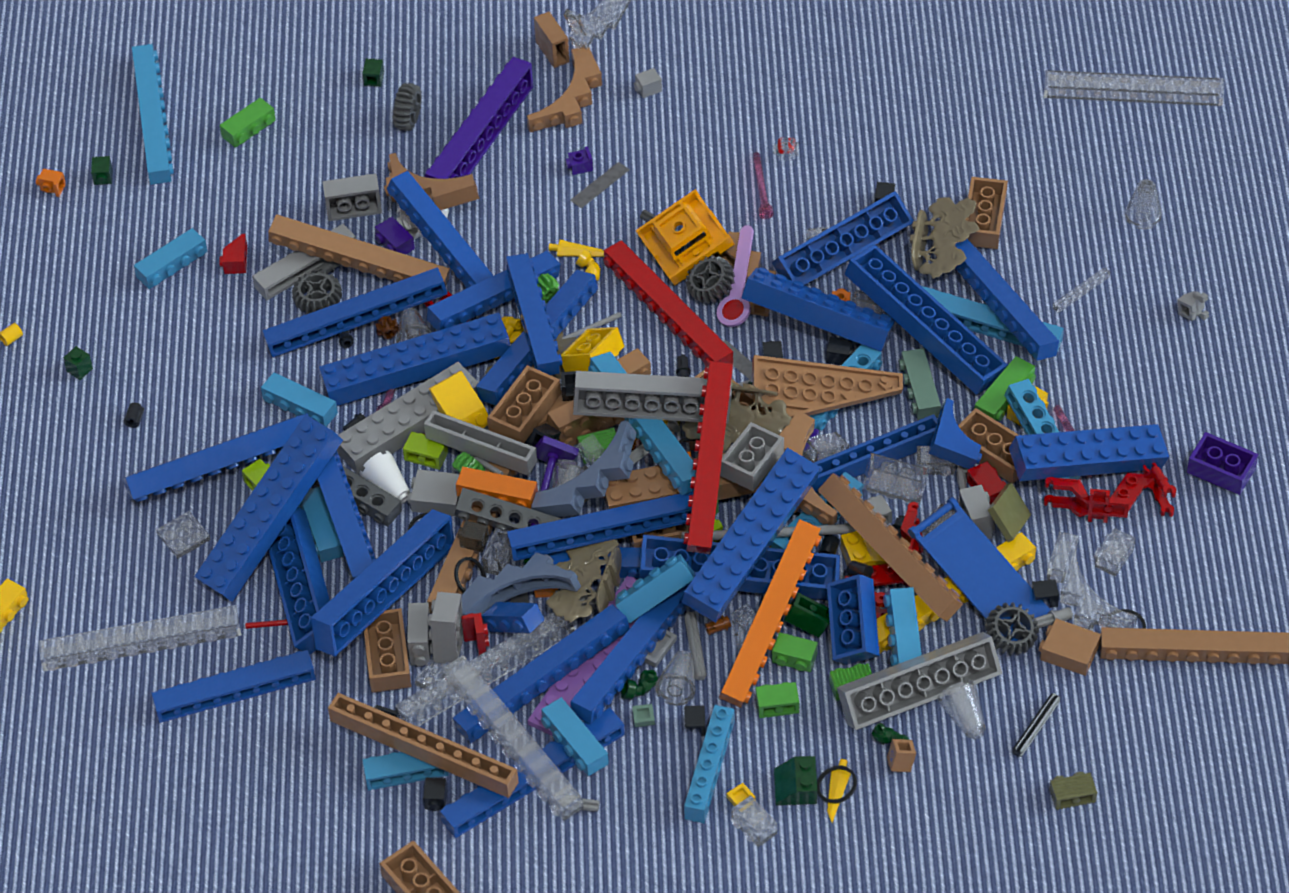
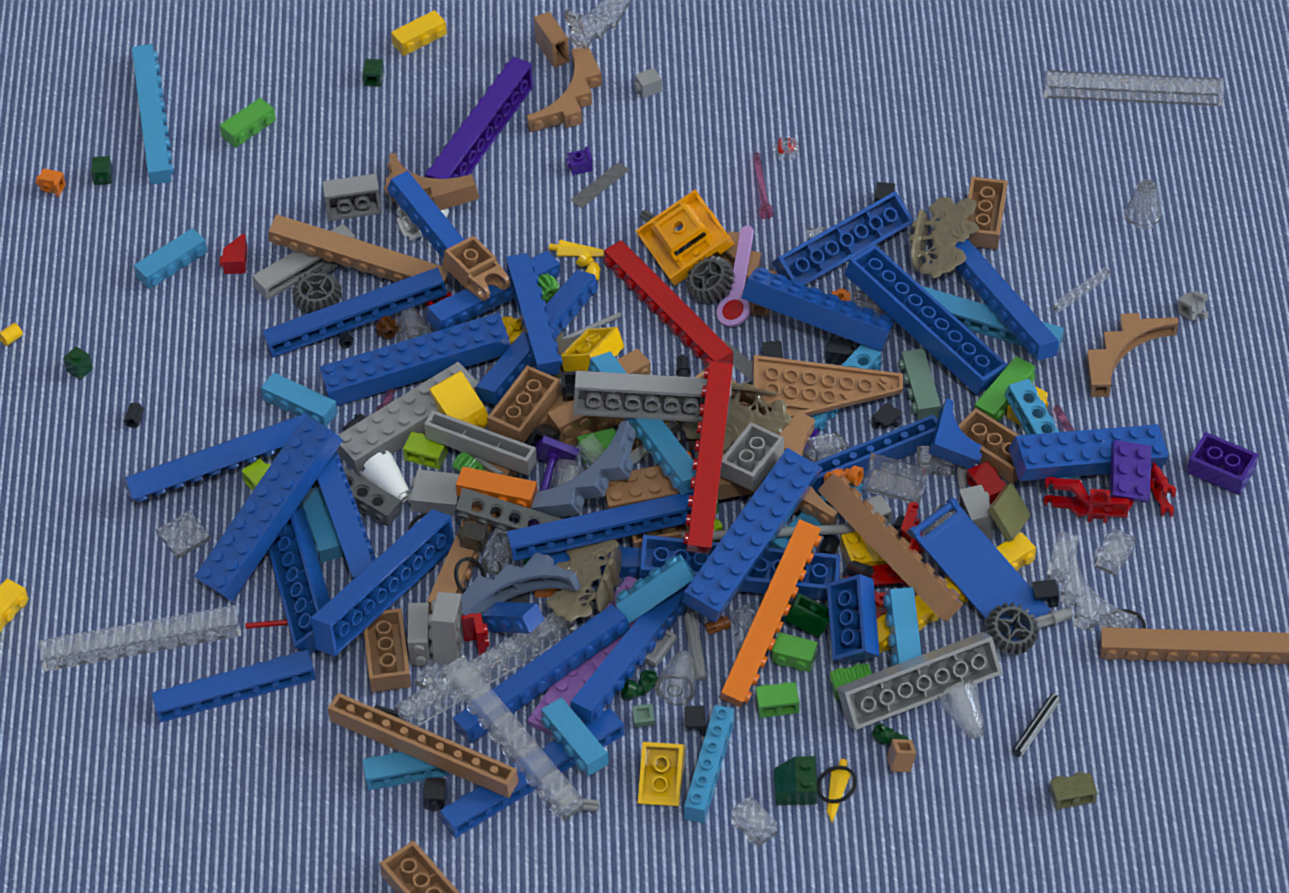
(394, 236): dark purple brick -> none
(407, 106): dark grey gear -> none
(418, 32): none -> yellow brick
(475, 267): none -> medium nougat brick
(661, 773): none -> yellow slope
(739, 794): yellow plate -> none
(853, 474): none -> orange arm
(887, 416): none -> black panel
(1070, 646): medium nougat brick -> none
(1117, 344): none -> medium nougat arch
(1130, 471): none -> dark purple plate

